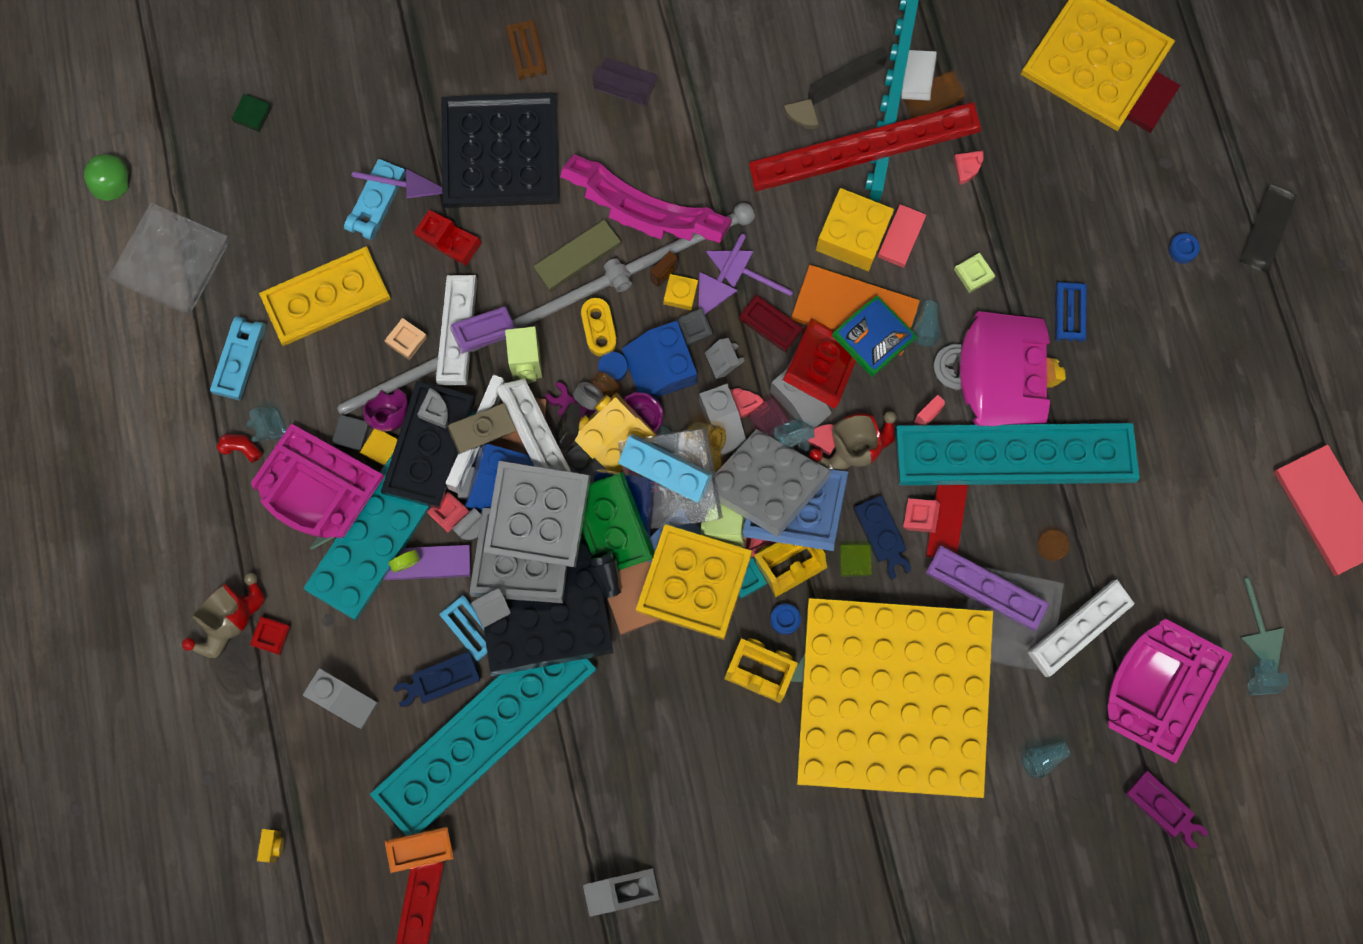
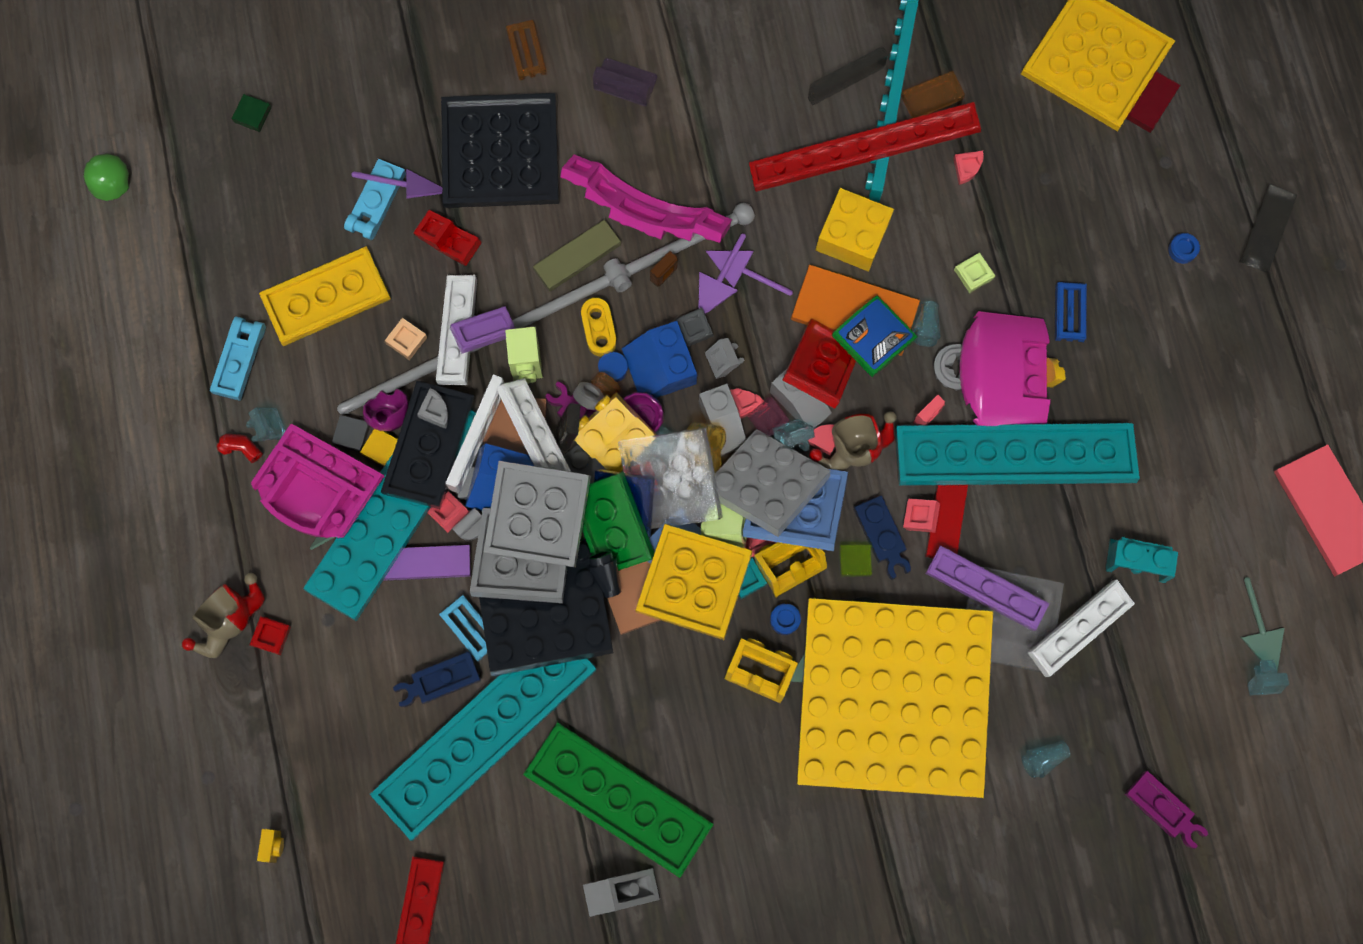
(170, 258): clear plate -> none
(340, 699): light grey slope -> none
(404, 561): lime tile -> none
(418, 849): orange tile -> none
(481, 428): dark tan plate -> none
(490, 607): light grey tile -> none
(618, 800): none -> green tile
(665, 468): medium azure plate -> none
(680, 292): yellow plate -> none
(770, 323): dark red tile -> none
(802, 114): dark tan tile -> none
(901, 236): coral tile -> none
(919, 75): white tile -> none
(1053, 545): clear orange tile -> none
(1142, 557): none -> teal window
(1164, 687): dark pink slope -> none

